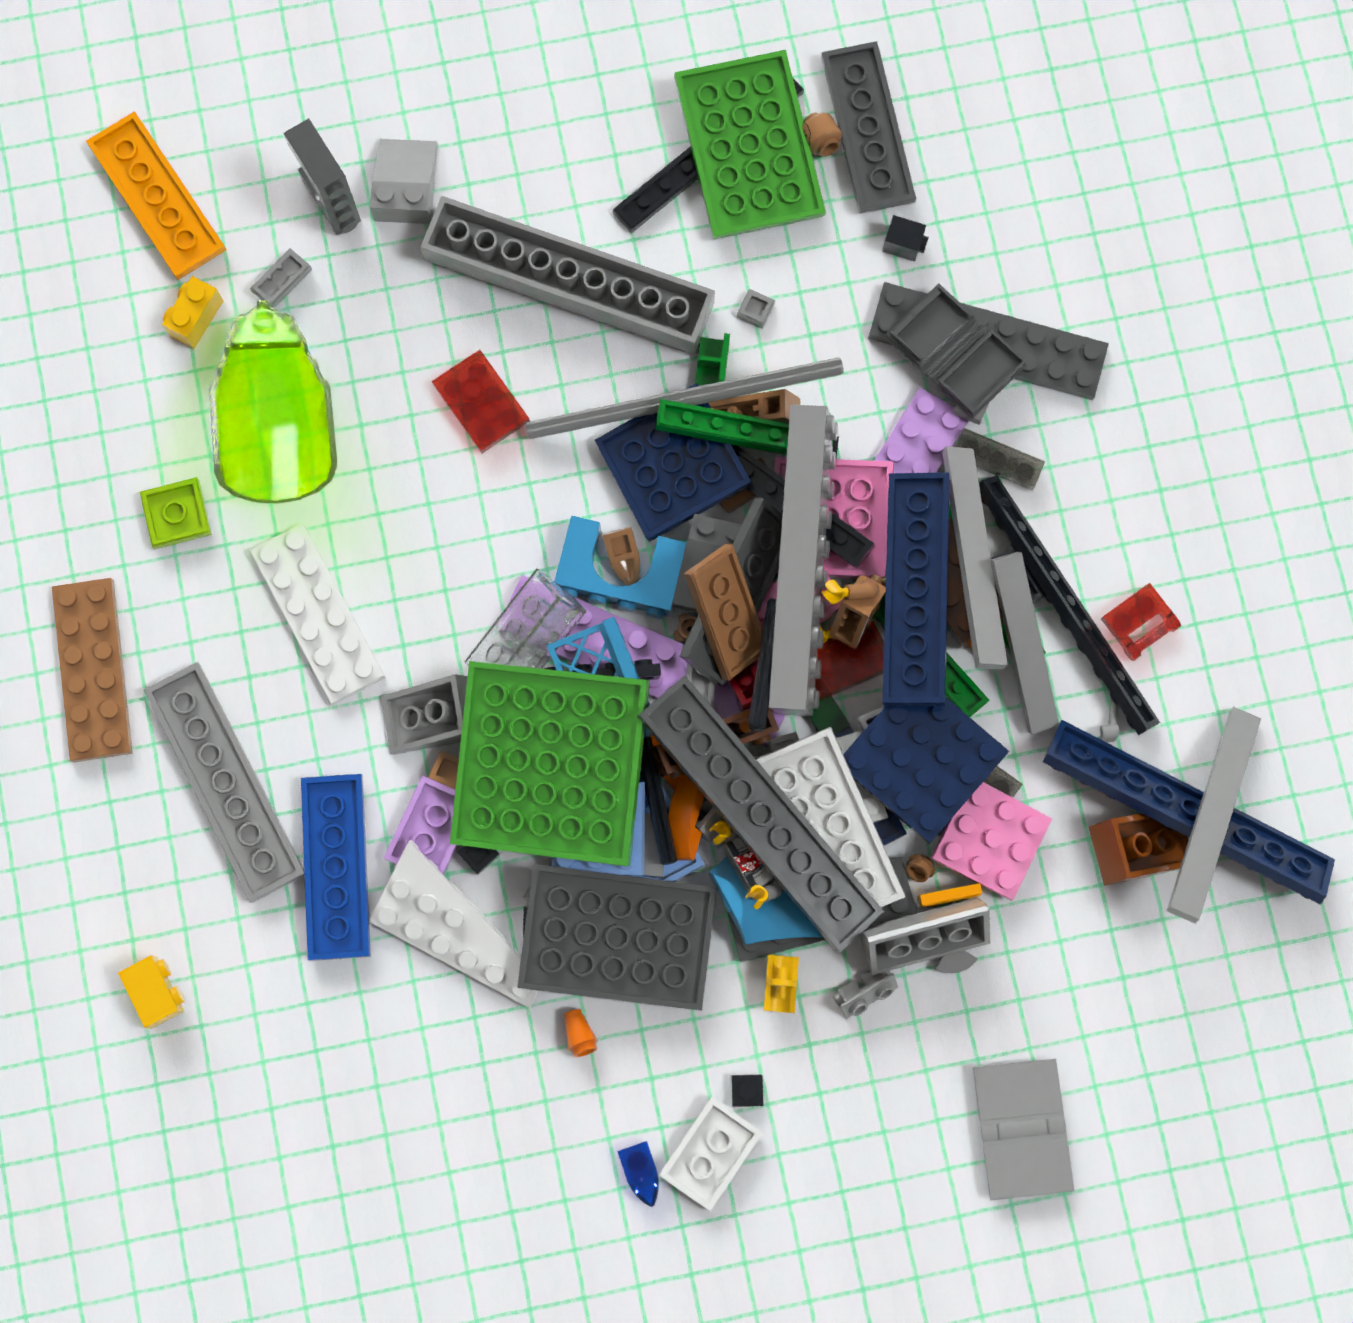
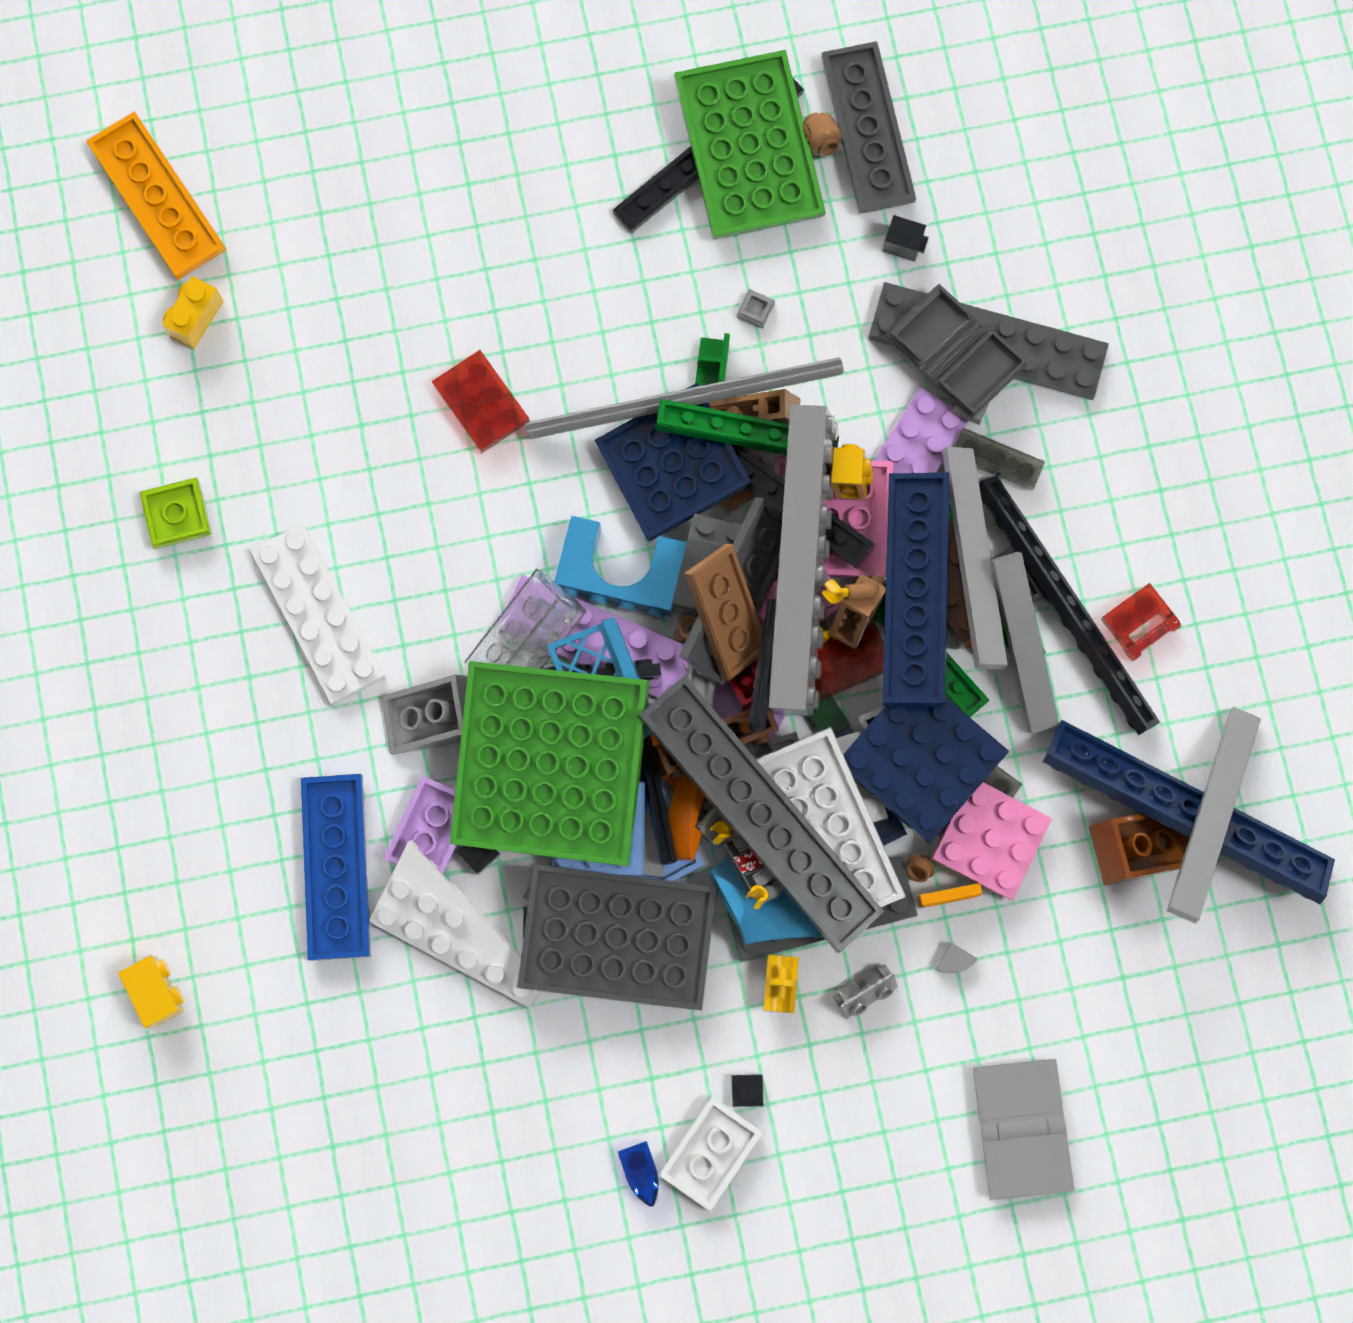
(92, 670): medium nougat plate -> none
(224, 782): light grey plate -> none
(271, 412): clear neon green windscreen -> none
(281, 278): light grey plate -> none
(323, 177): dark grey arch -> none
(404, 181): light grey slope -> none
(445, 770): medium nougat plate -> none
(568, 274): light grey brick -> none
(579, 1034): orange cone -> none
(623, 554): medium nougat plate -> none
(851, 472): none -> yellow brick
(926, 935): light grey slope -> none
(1110, 732): light grey hand -> none

